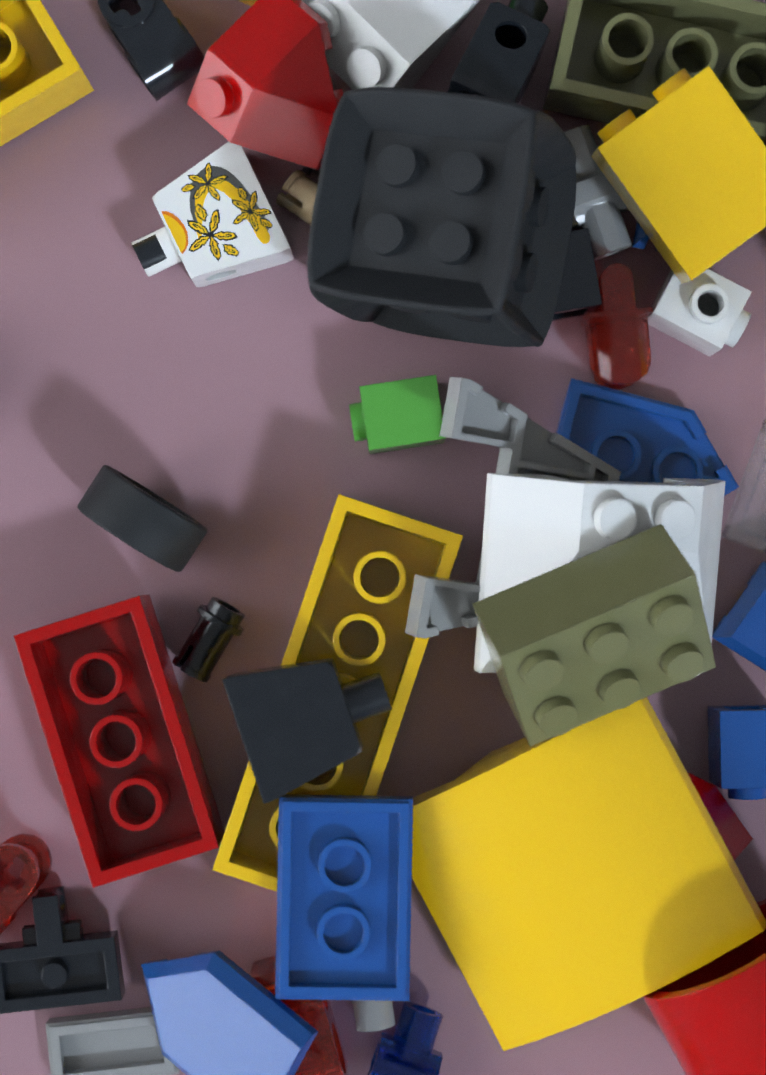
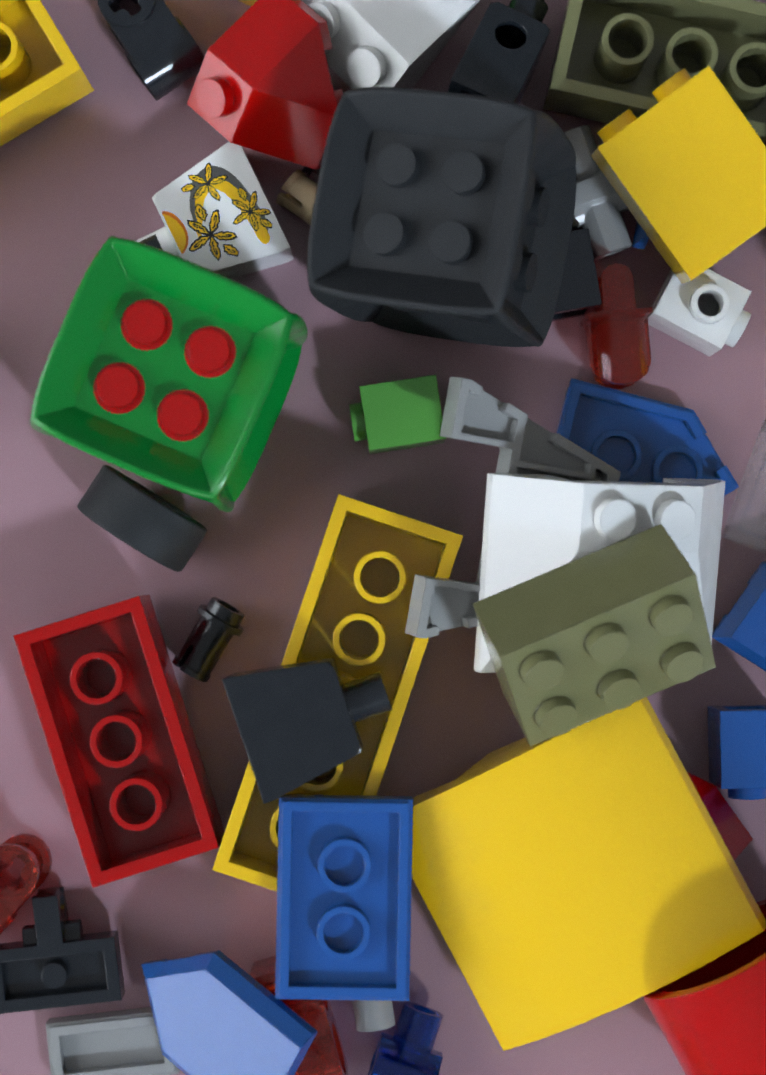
(169, 371): none -> green piece

